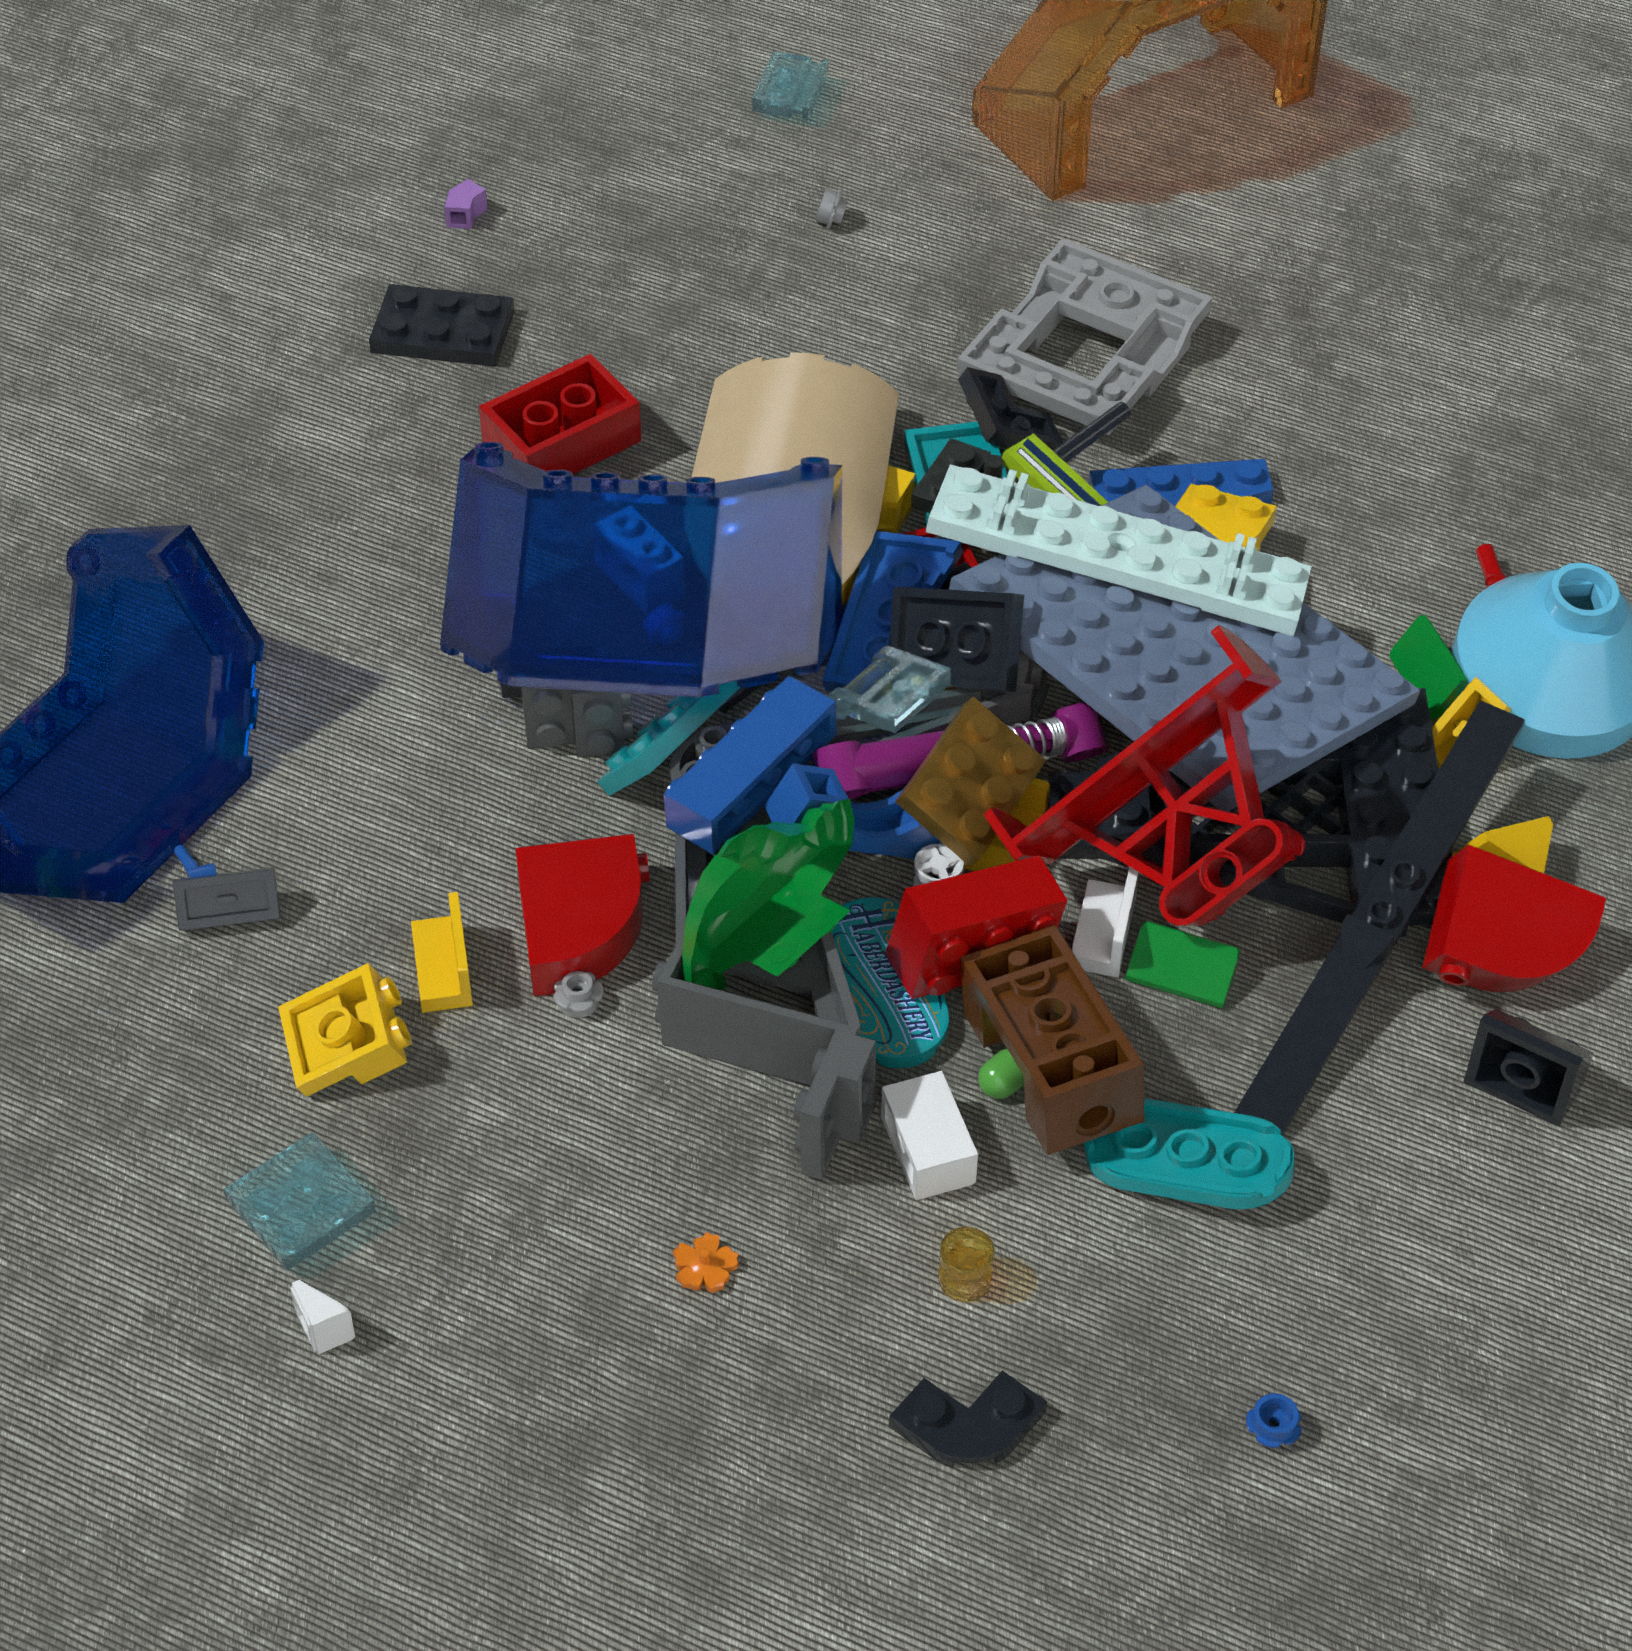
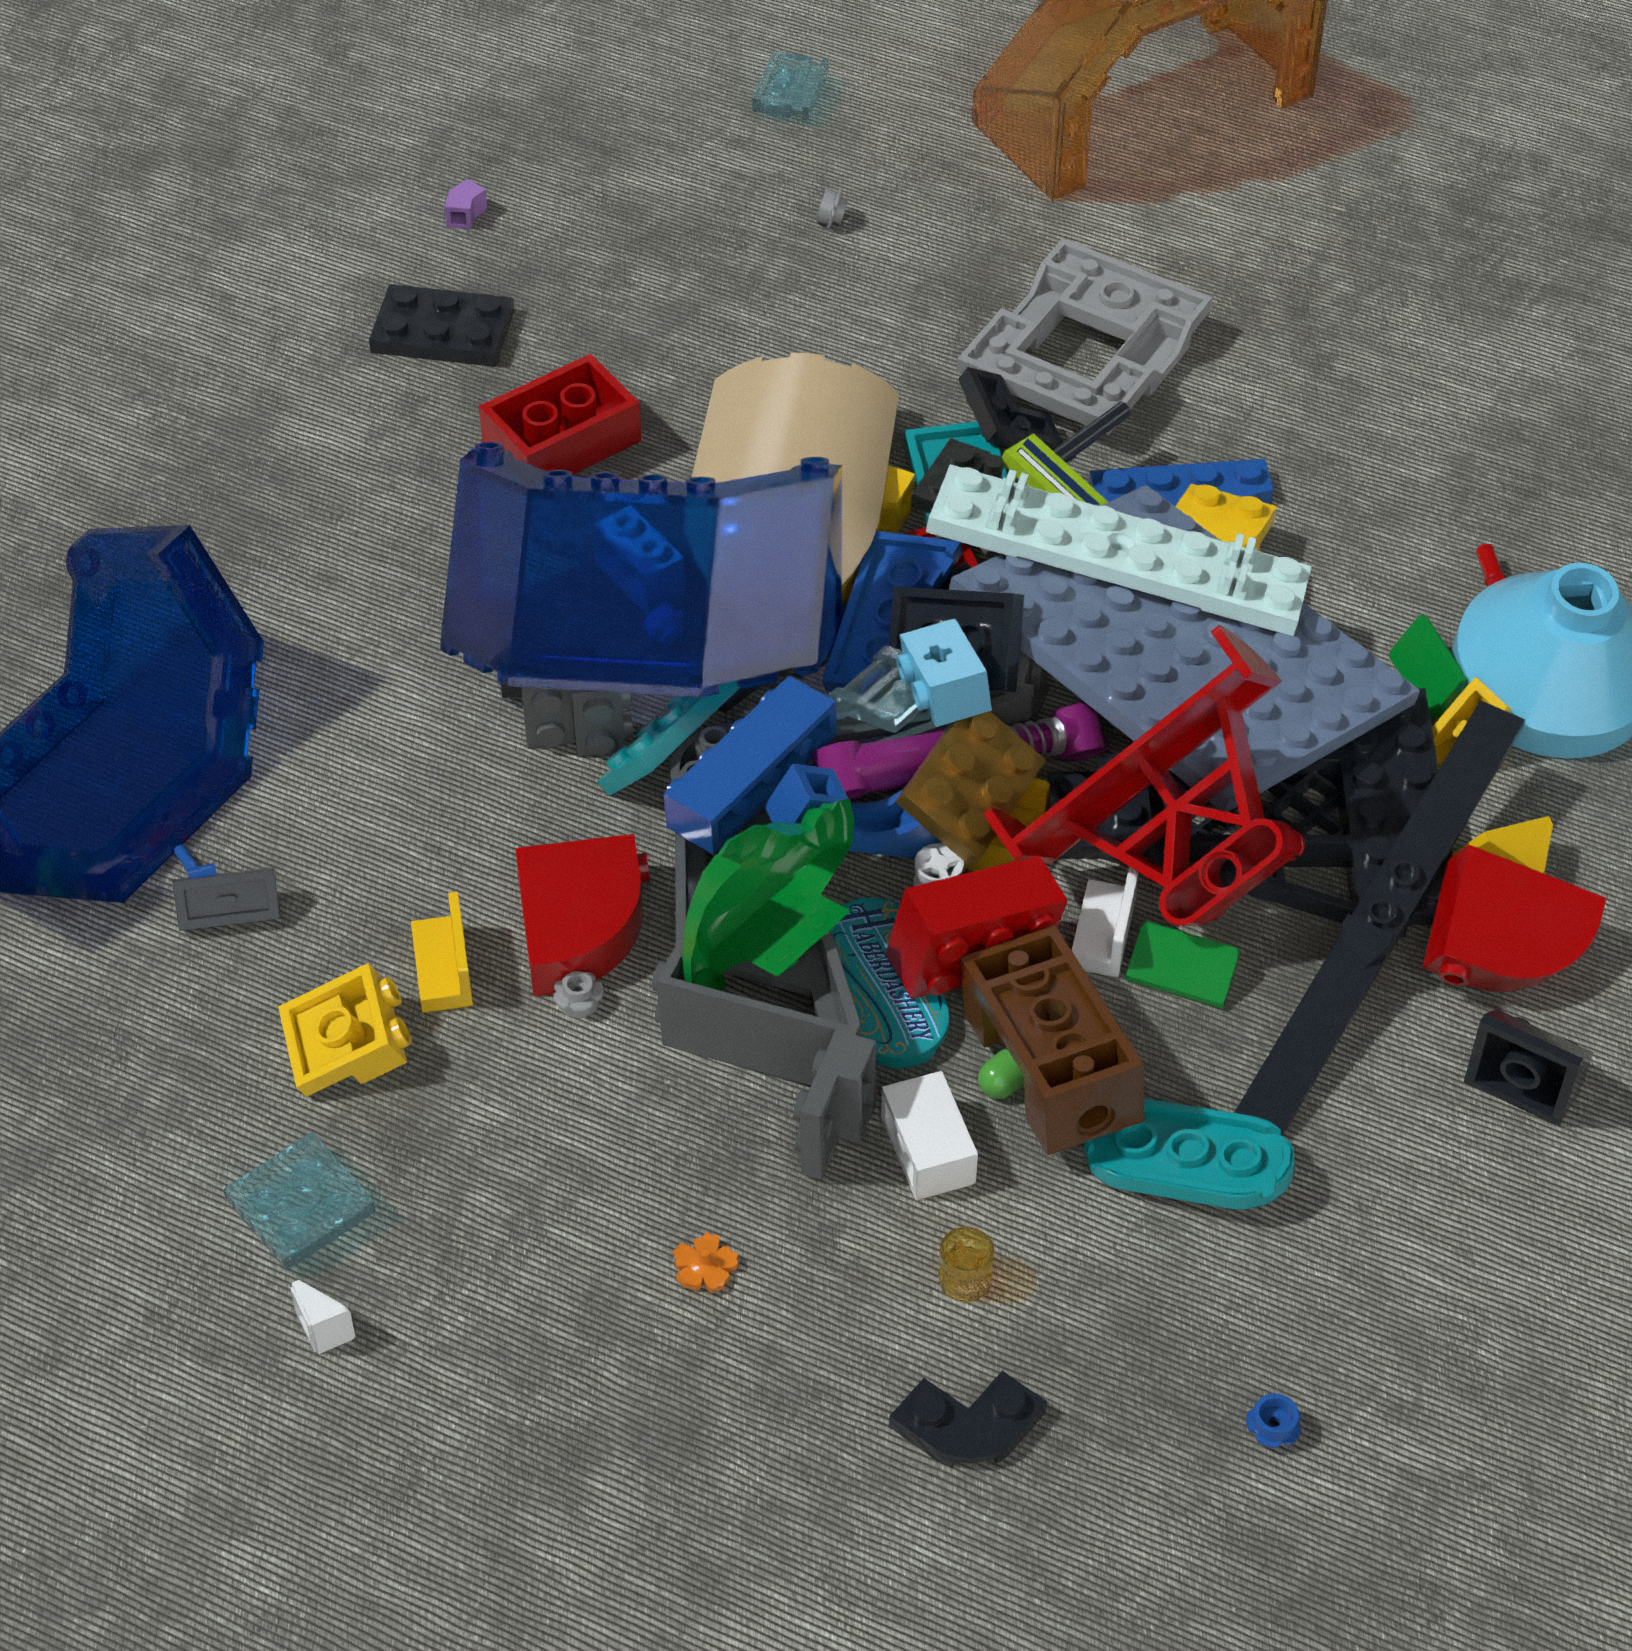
(944, 673): none -> medium azure brick

